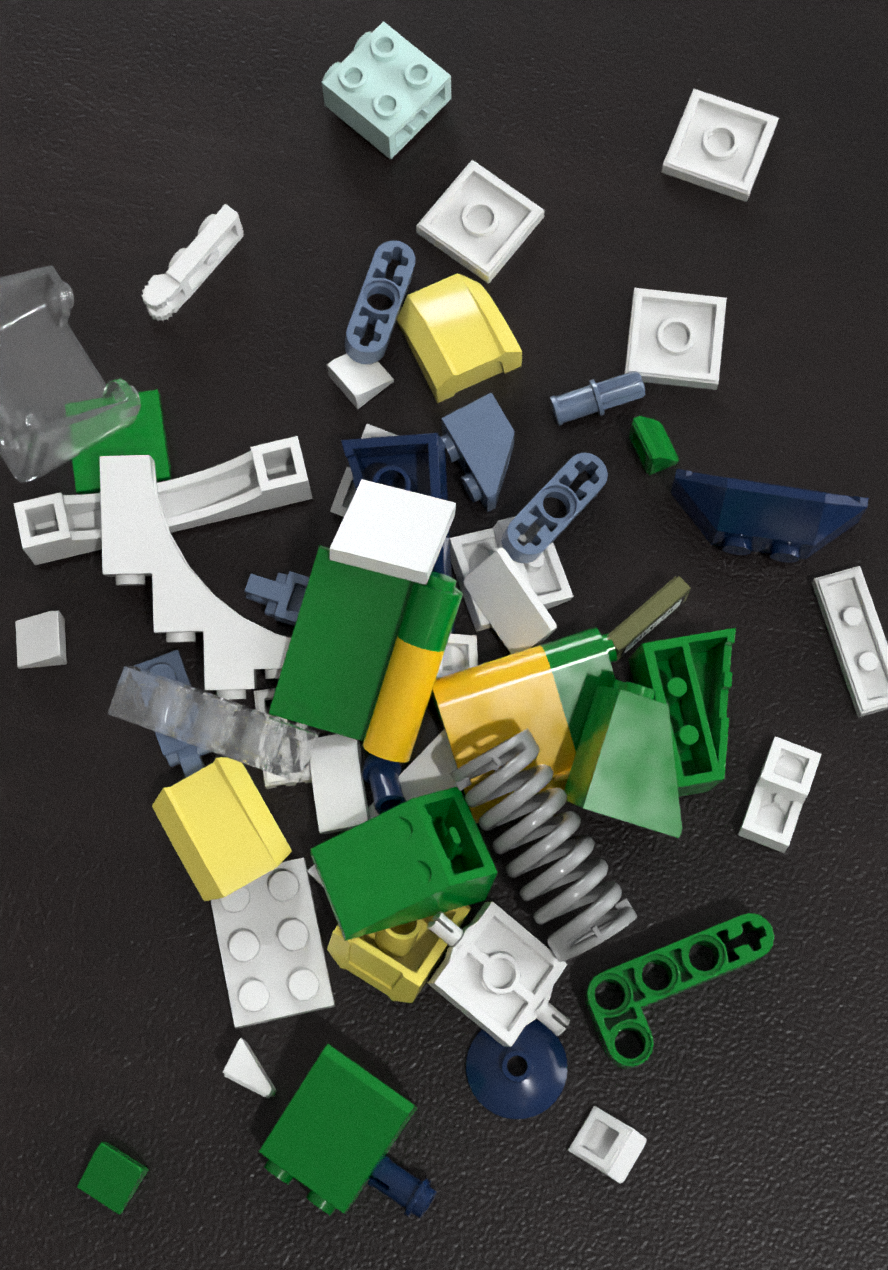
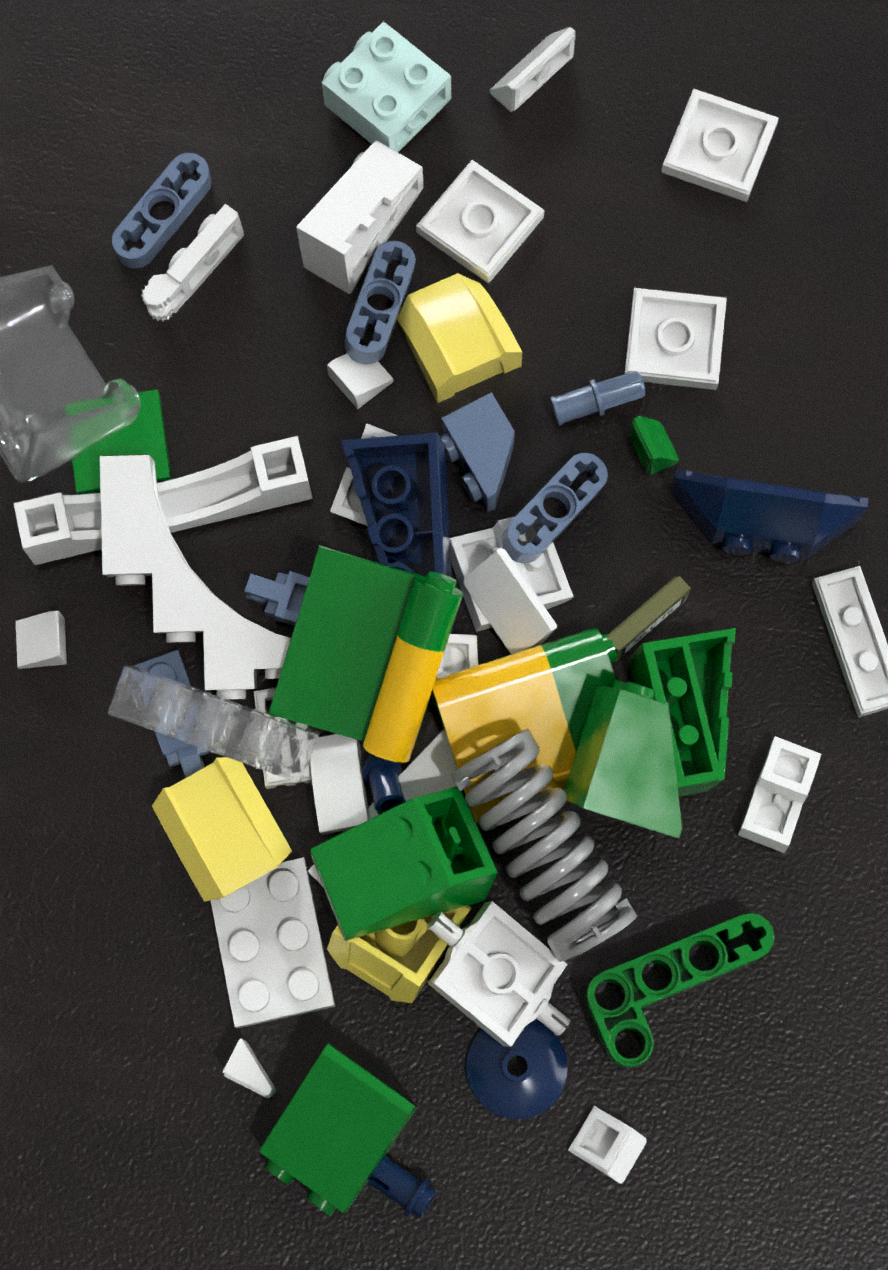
(112, 1177): green slope -> none
(160, 191): none -> sand blue beam
(358, 215): none -> white wedge
(393, 531): white tile -> none
(535, 69): none -> white slope

